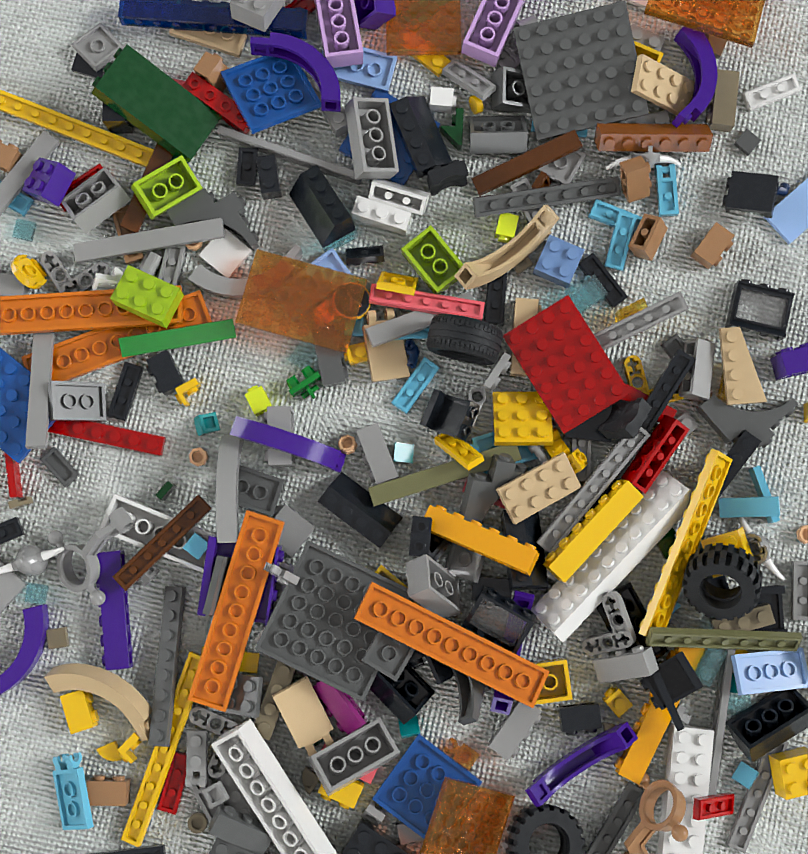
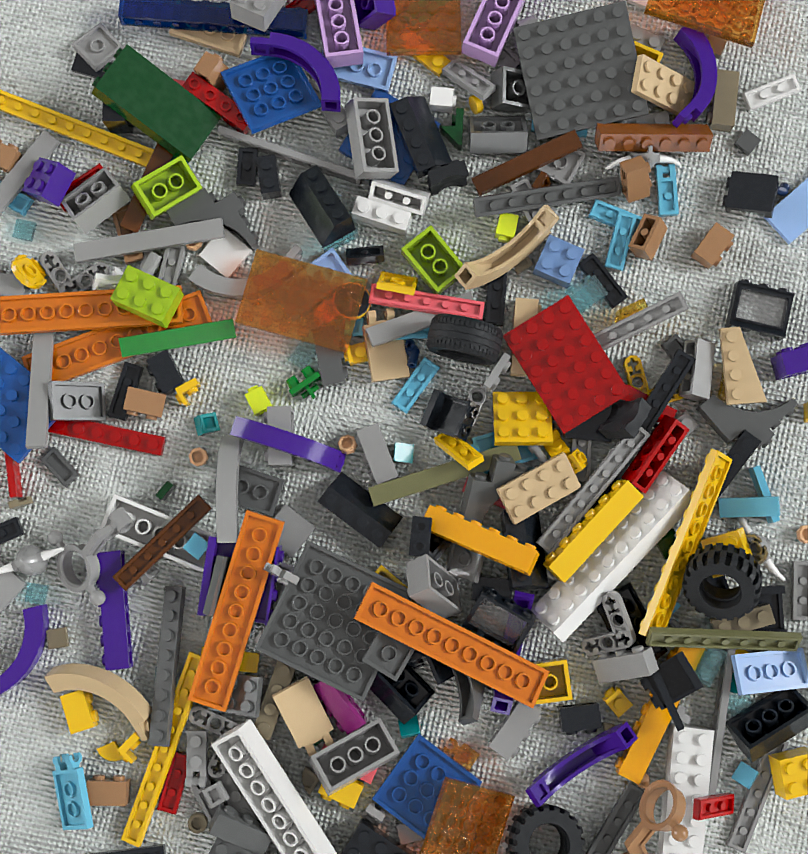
(144, 402): none -> medium nougat brick

